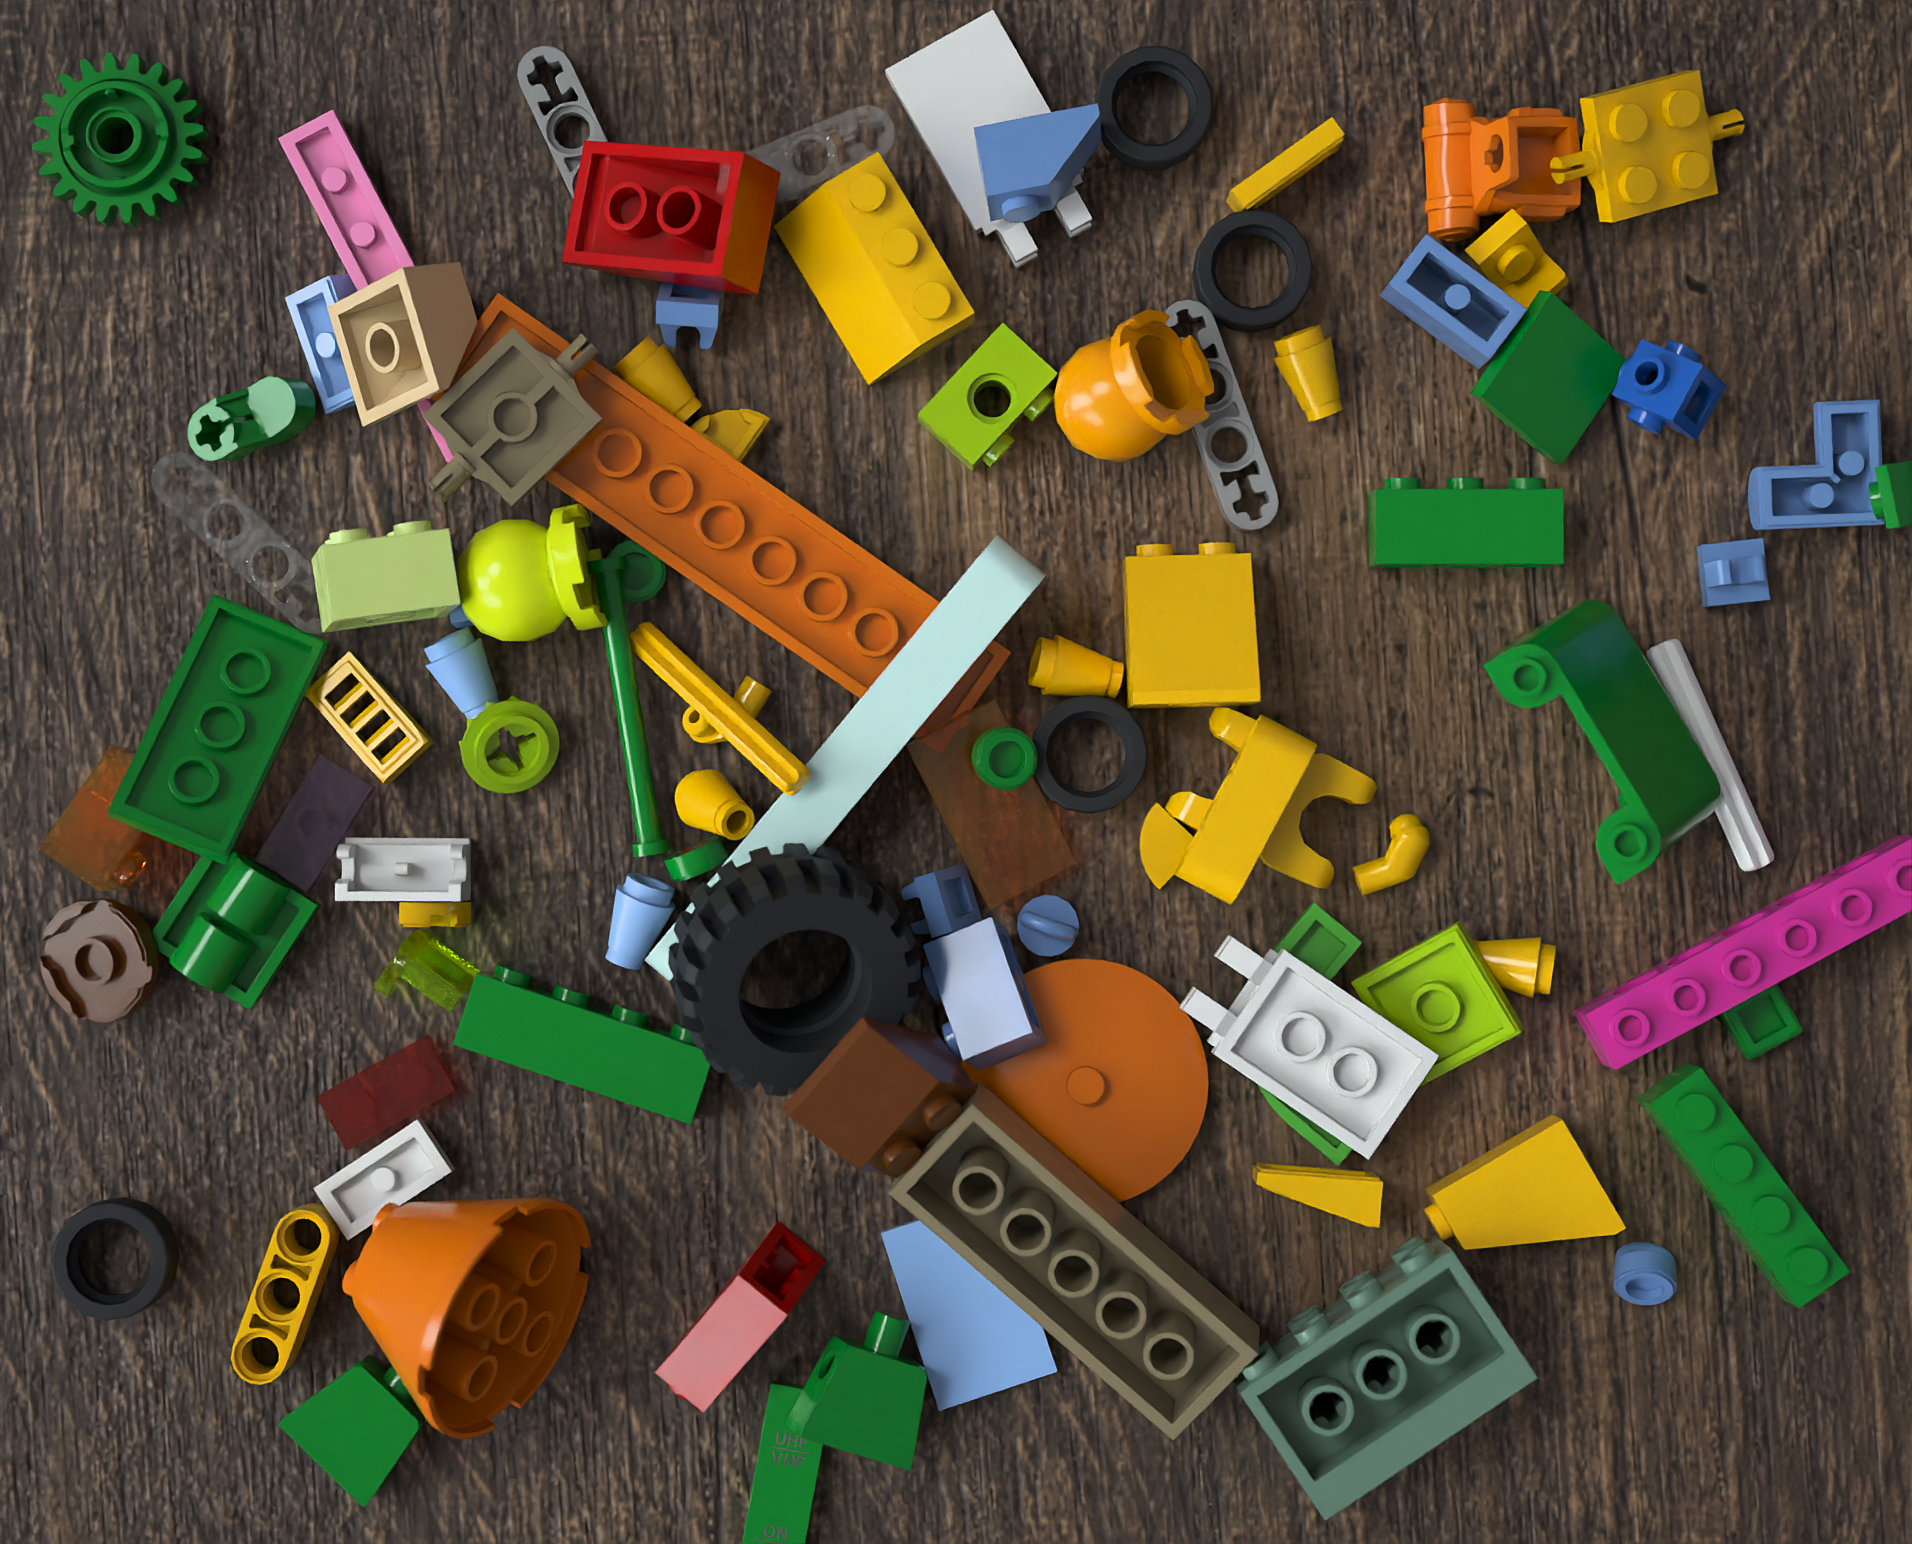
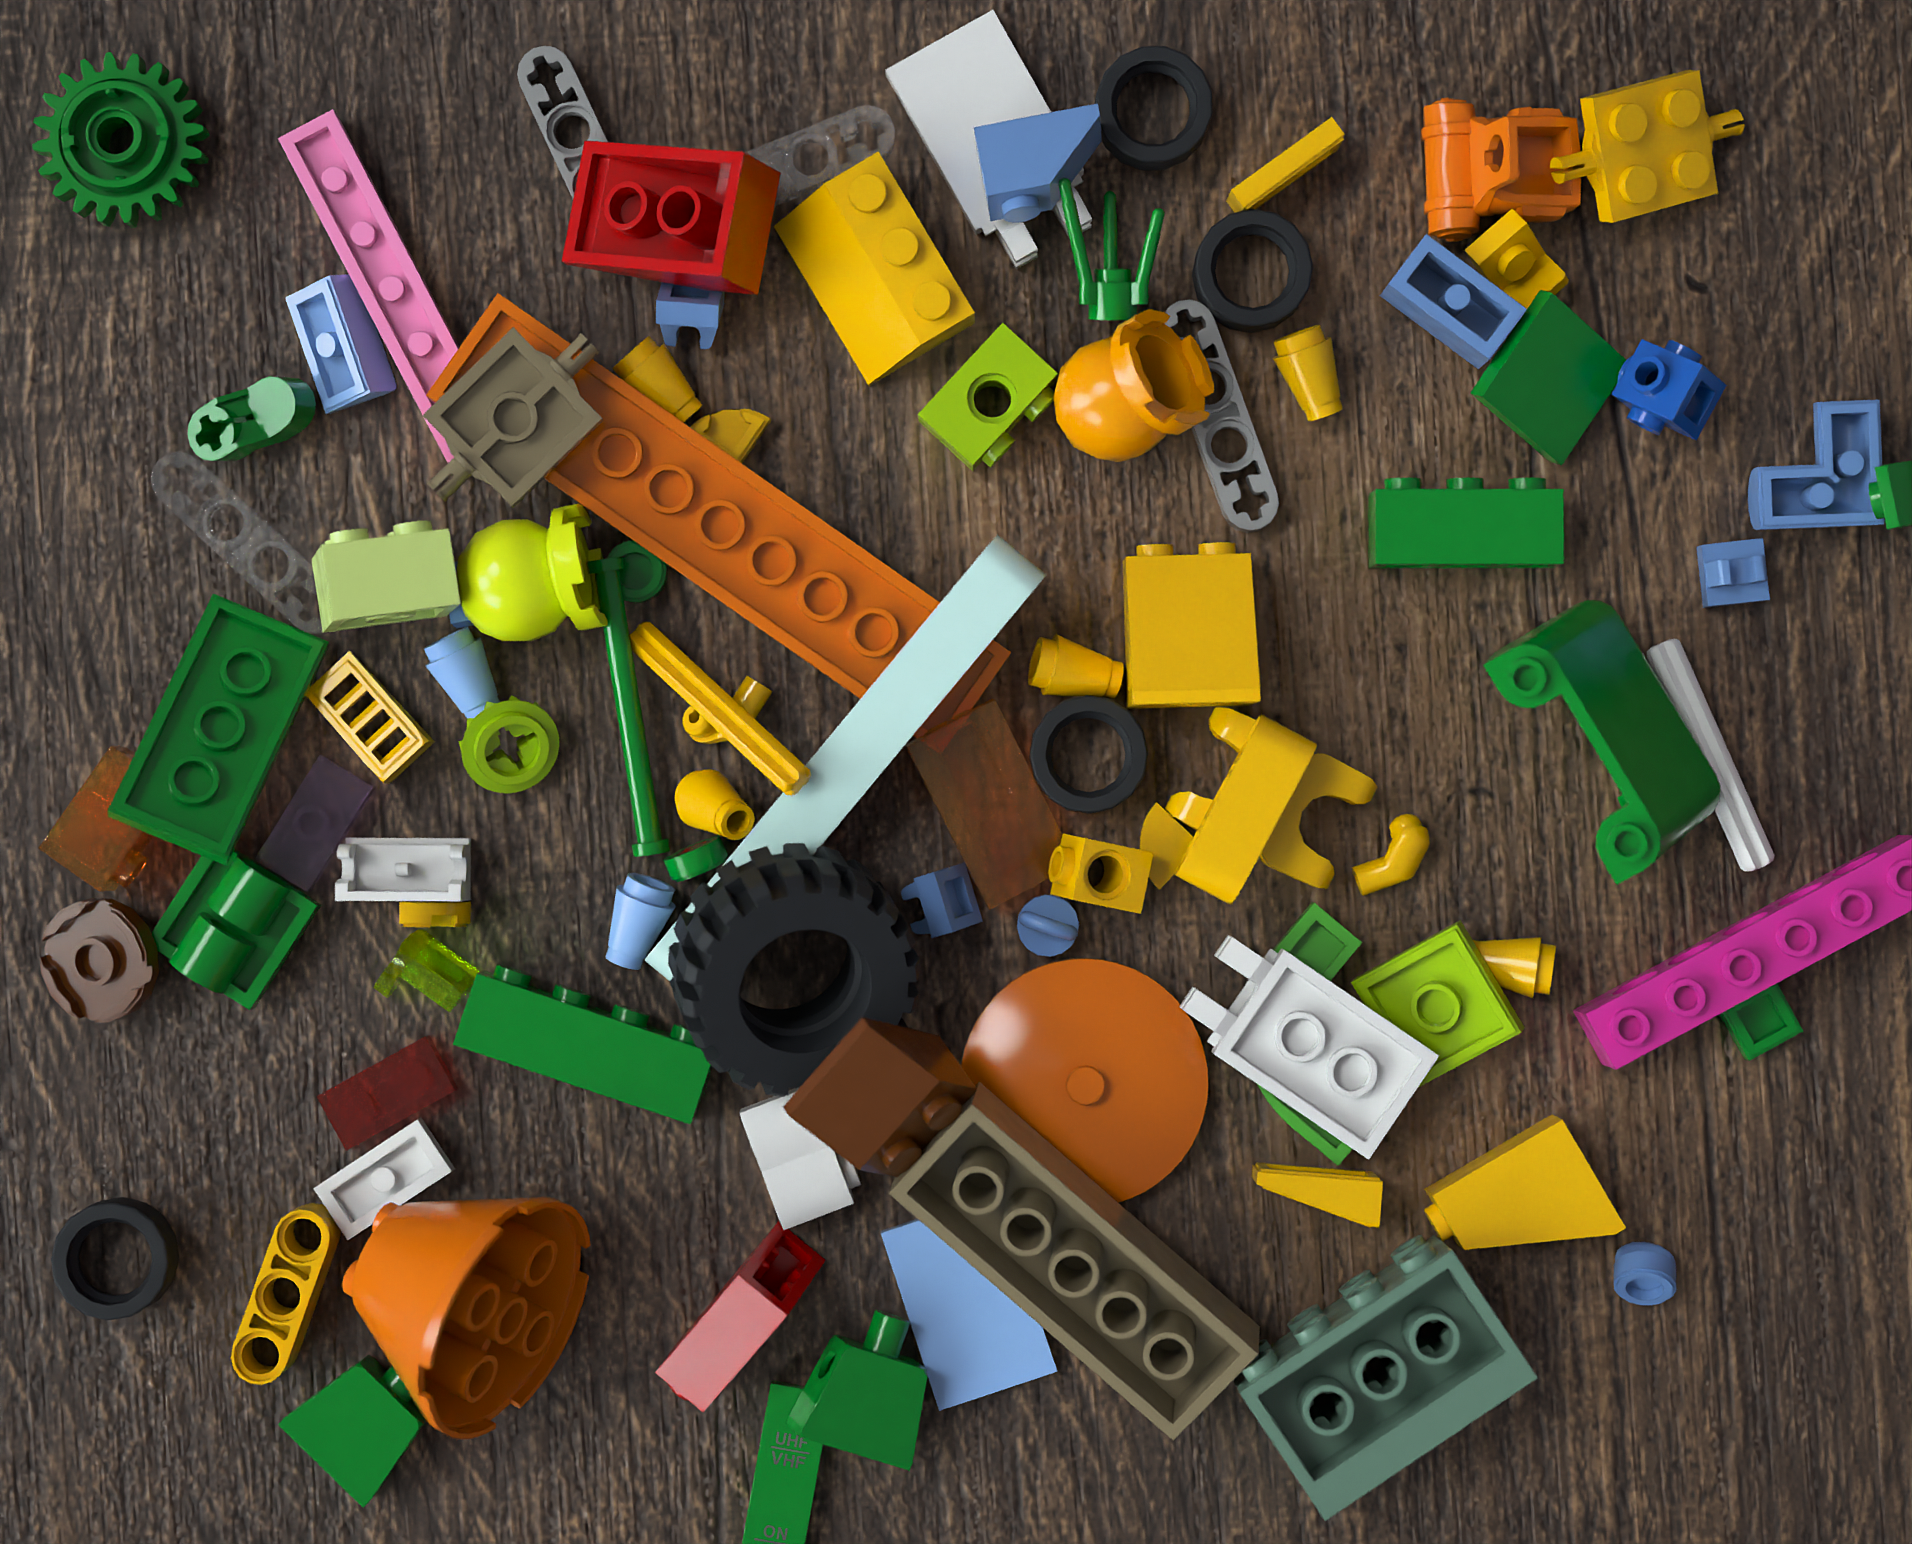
(403, 337): tan slope -> none
(798, 1168): none -> white brick
(982, 994): brick -> none
(1004, 757): green tile -> none
(1112, 291): none -> green plant
(1123, 878): none -> yellow brick
(1742, 1185): green brick -> none

